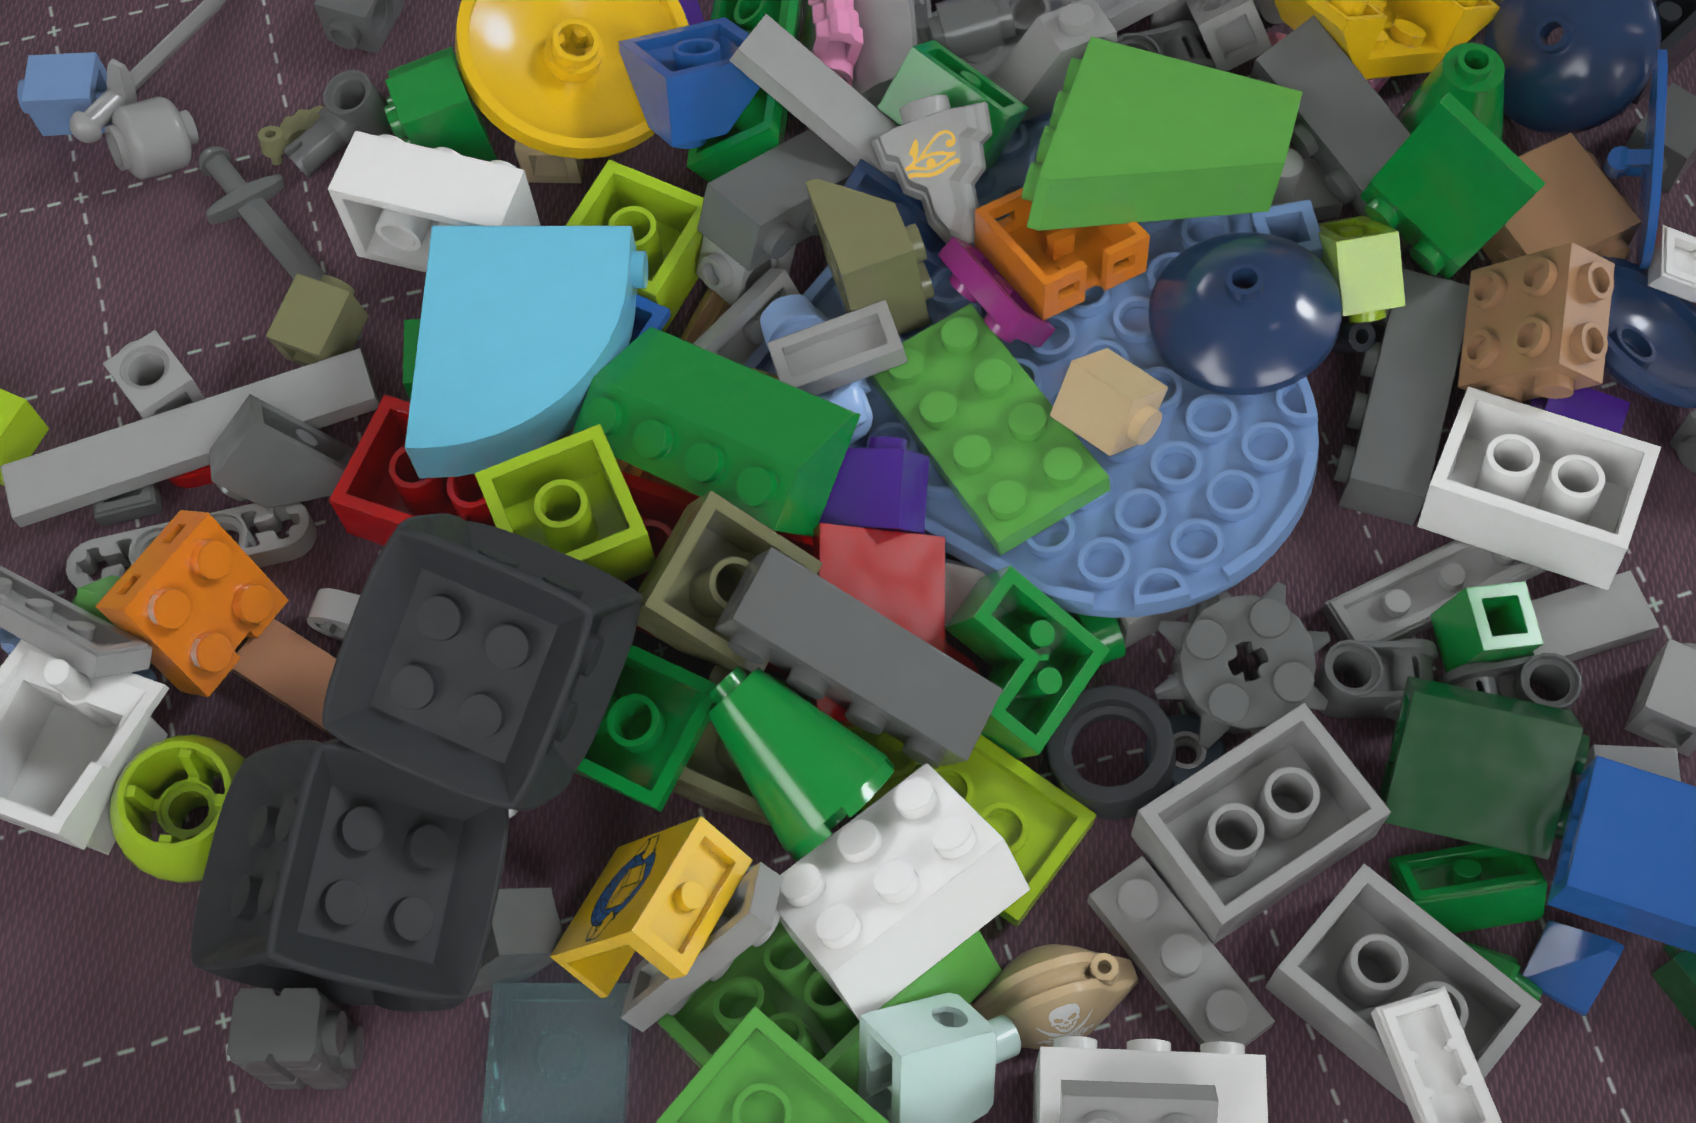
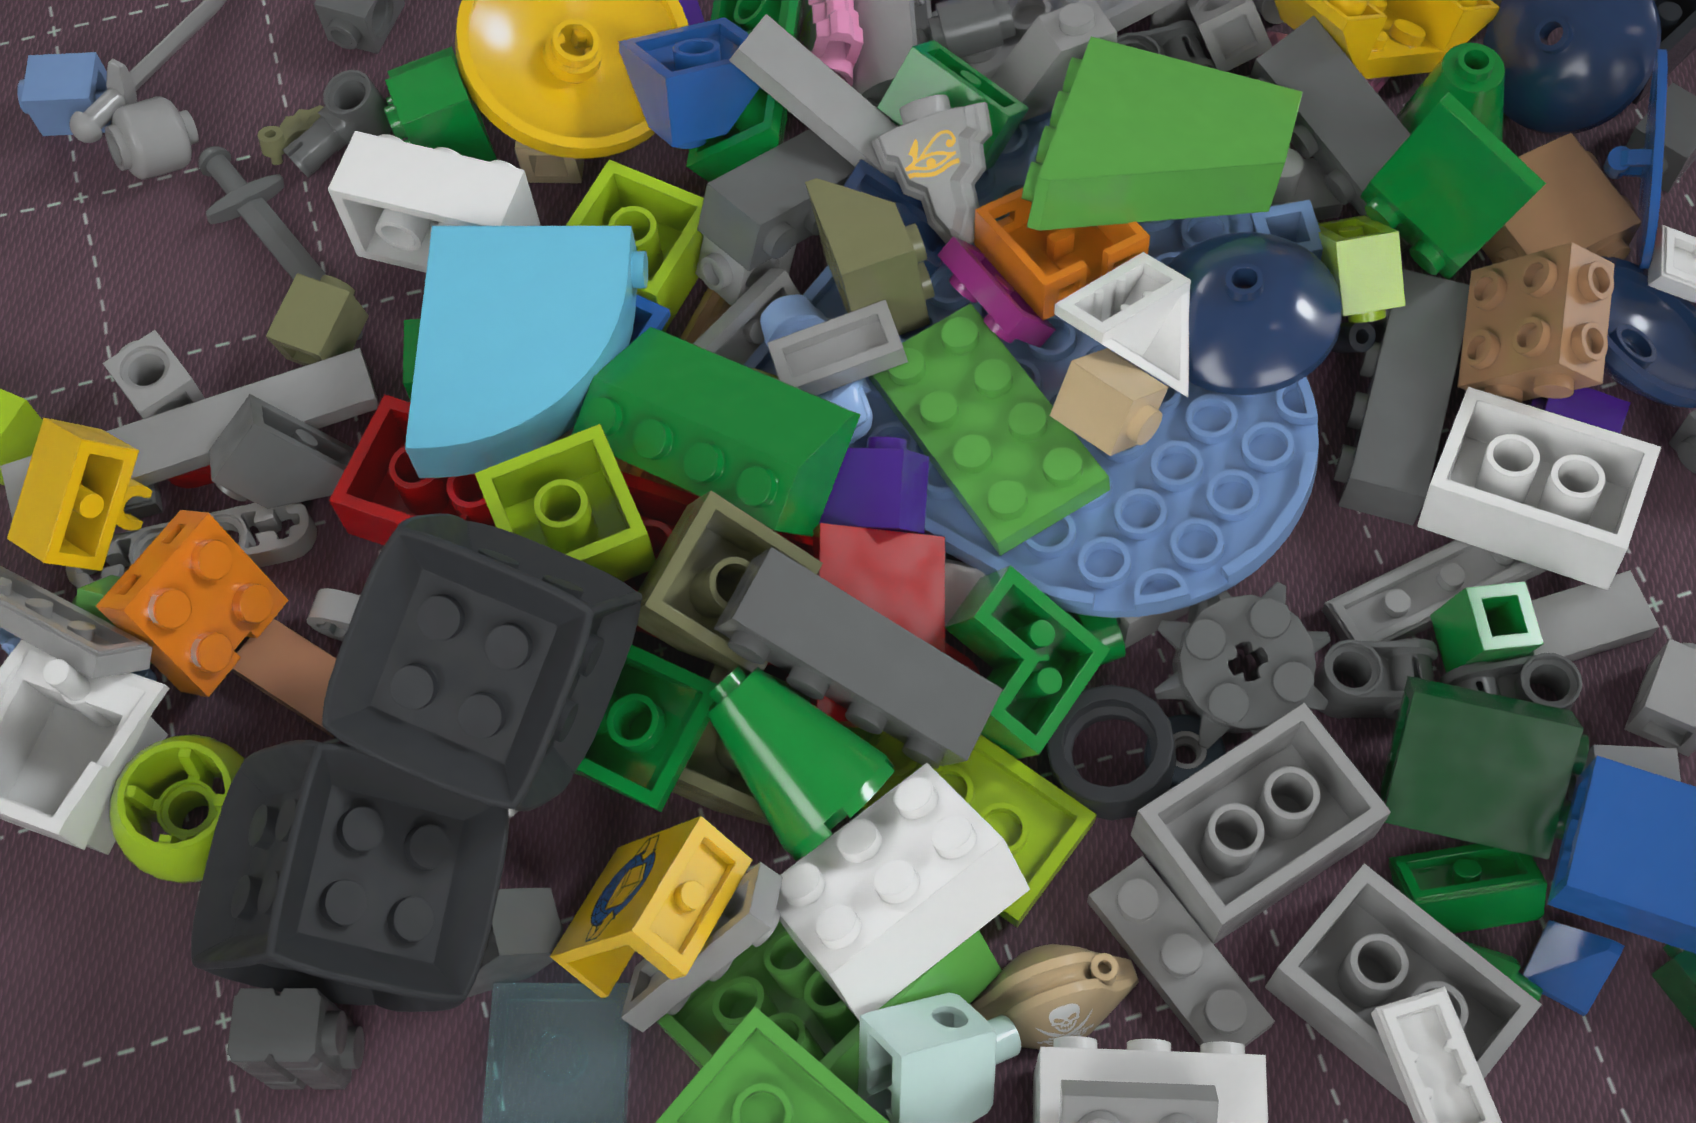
(75, 495): none -> yellow brick
(1139, 315): none -> white slope

